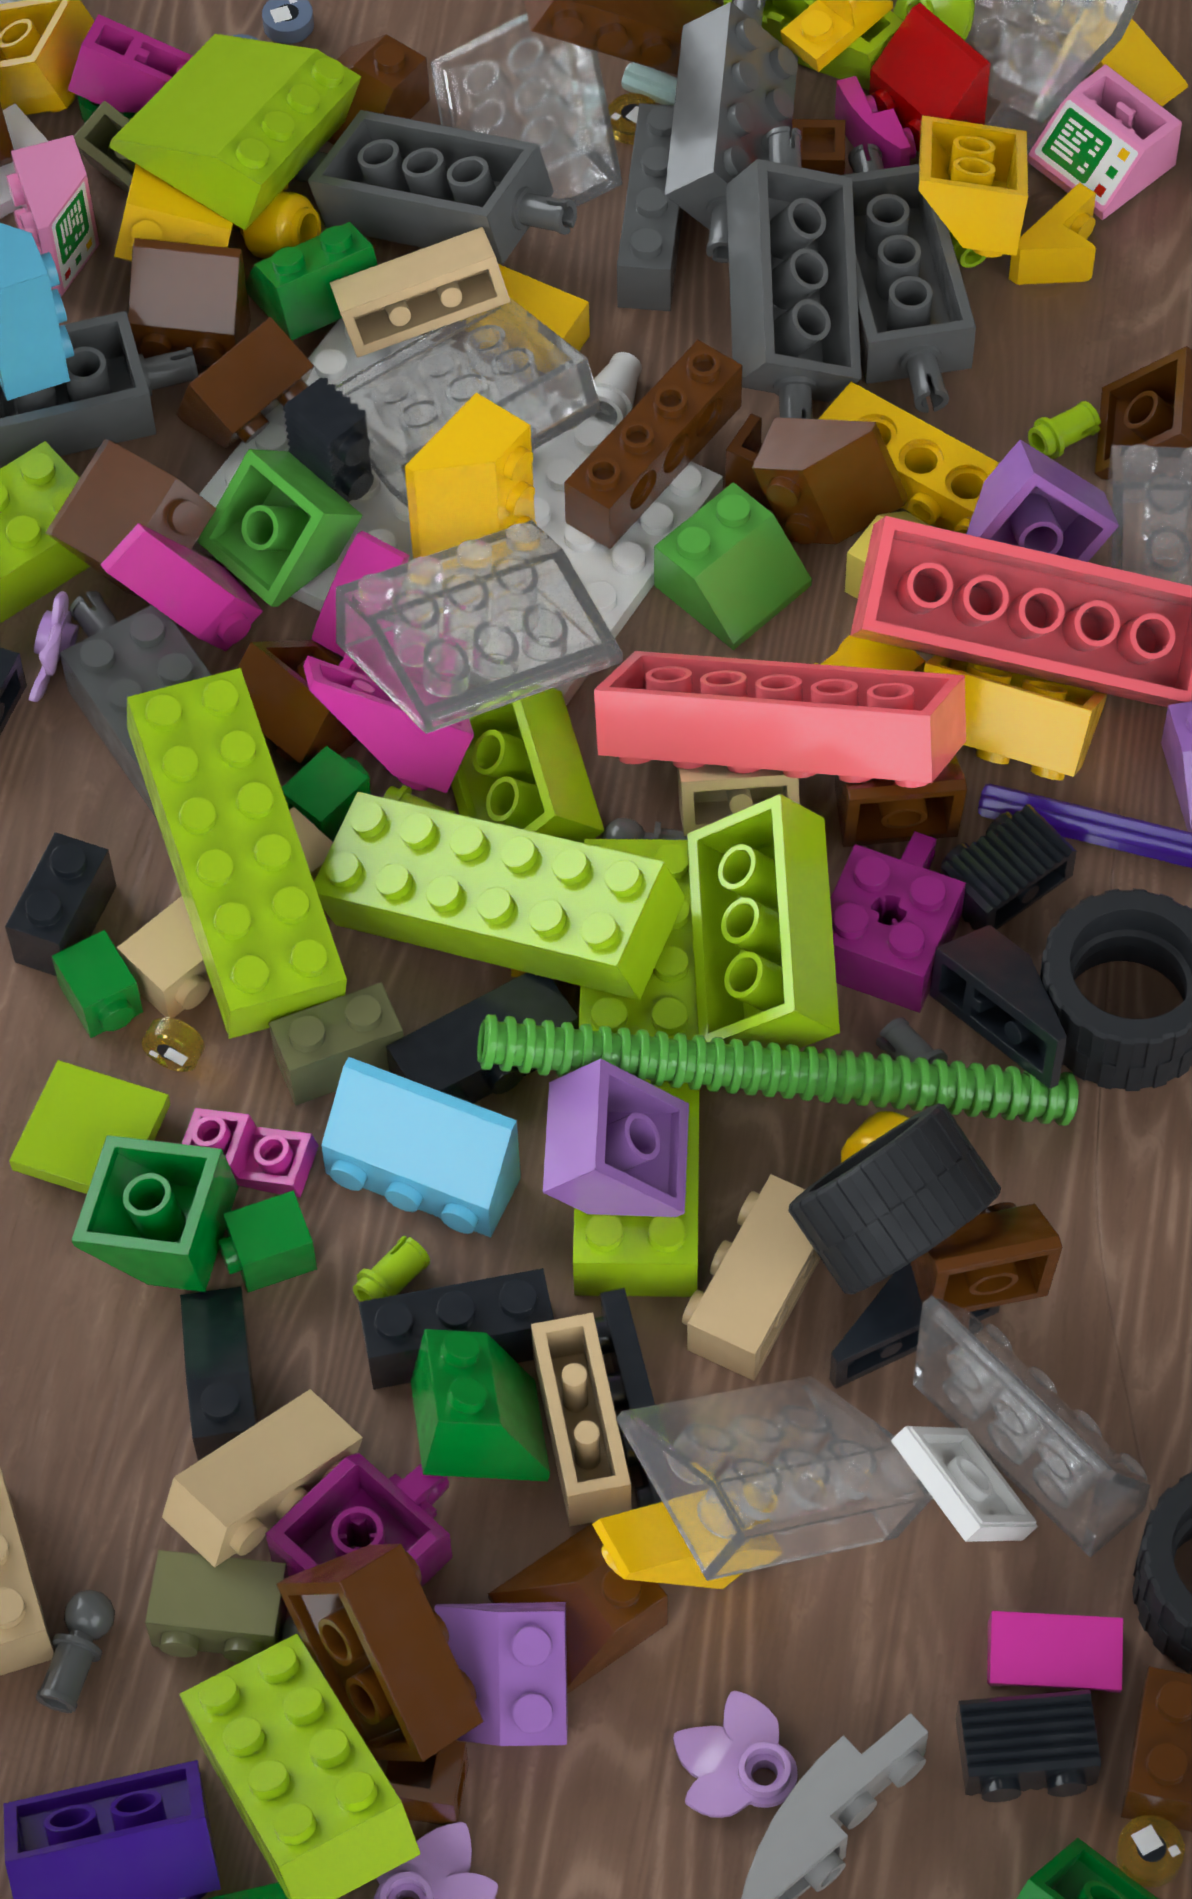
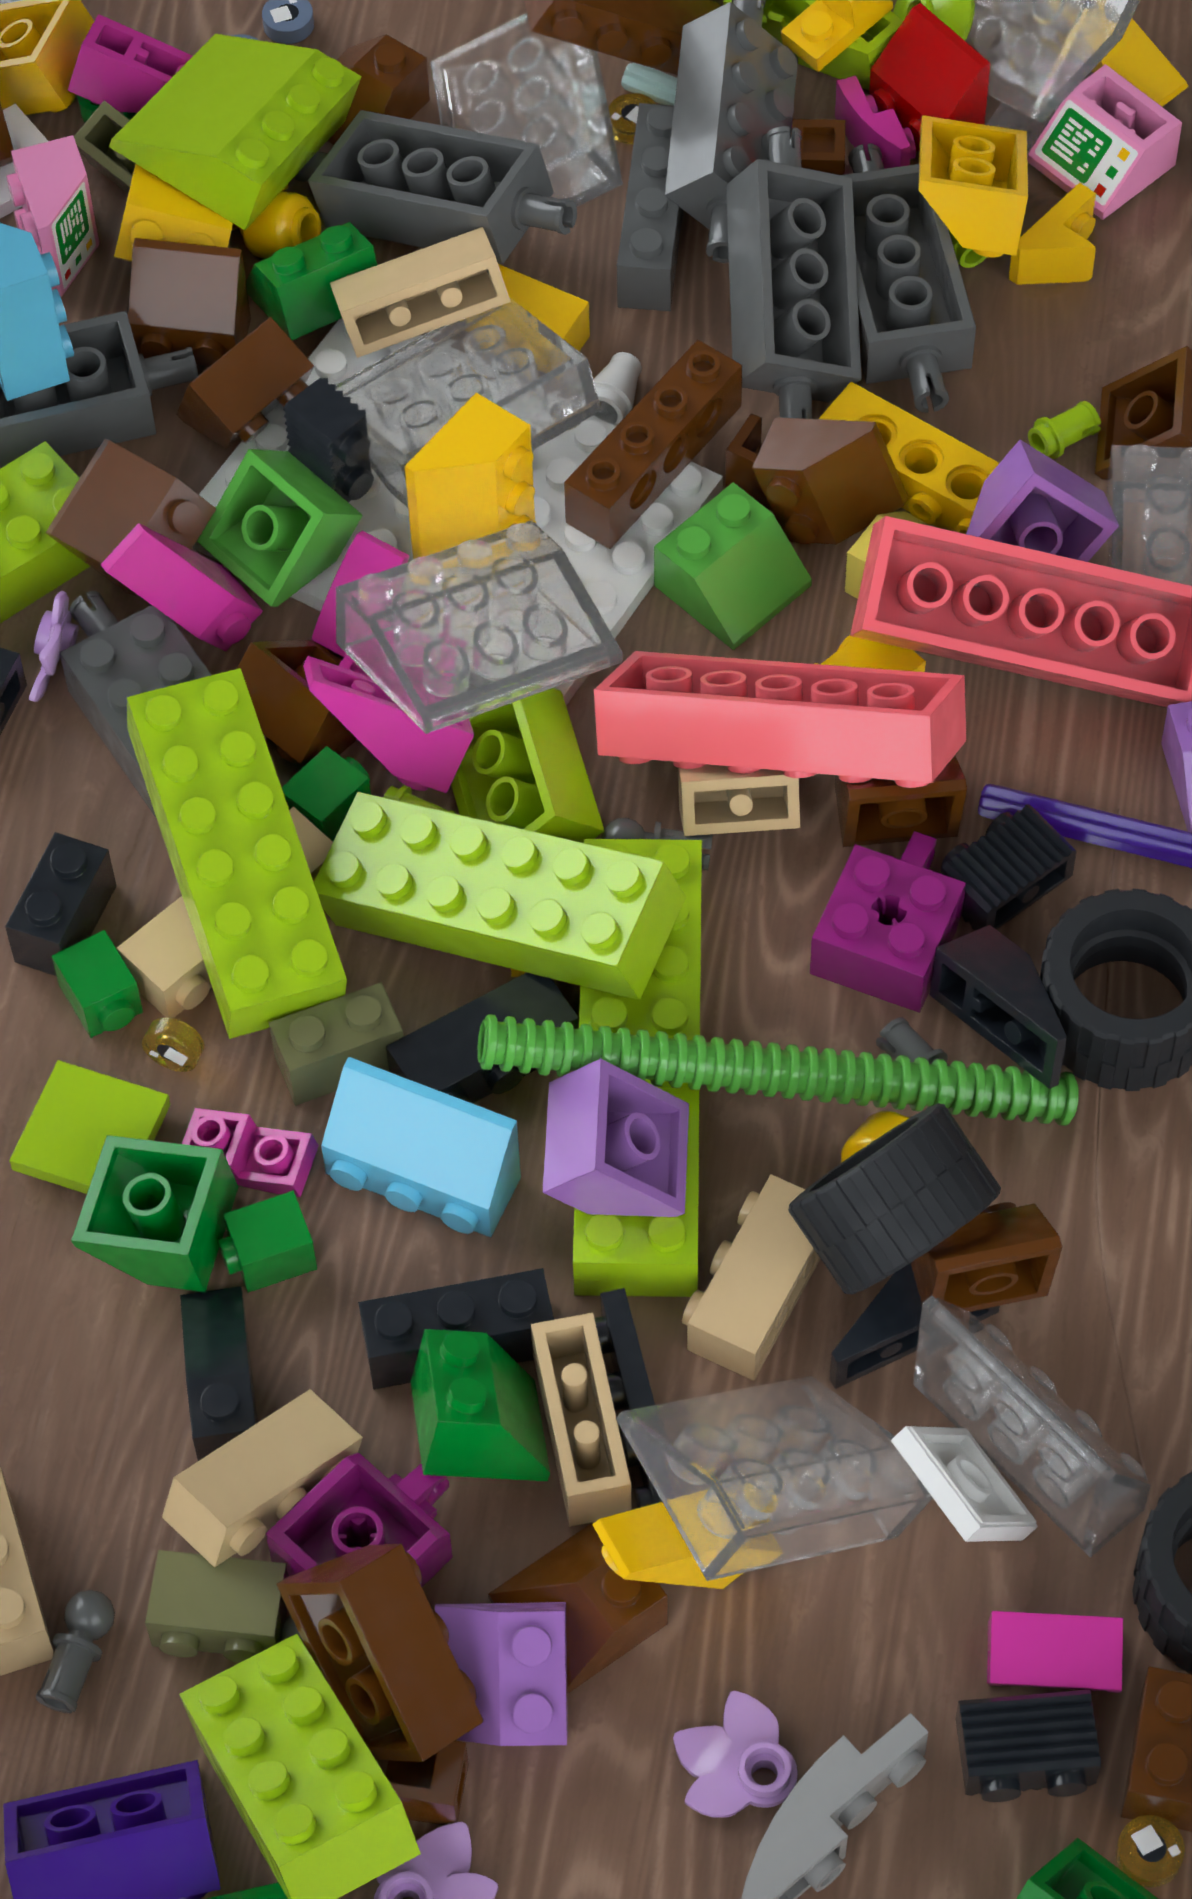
(392, 1271): lime pin -> none
(763, 926): lime brick -> none
(1025, 718): yellow slope -> none

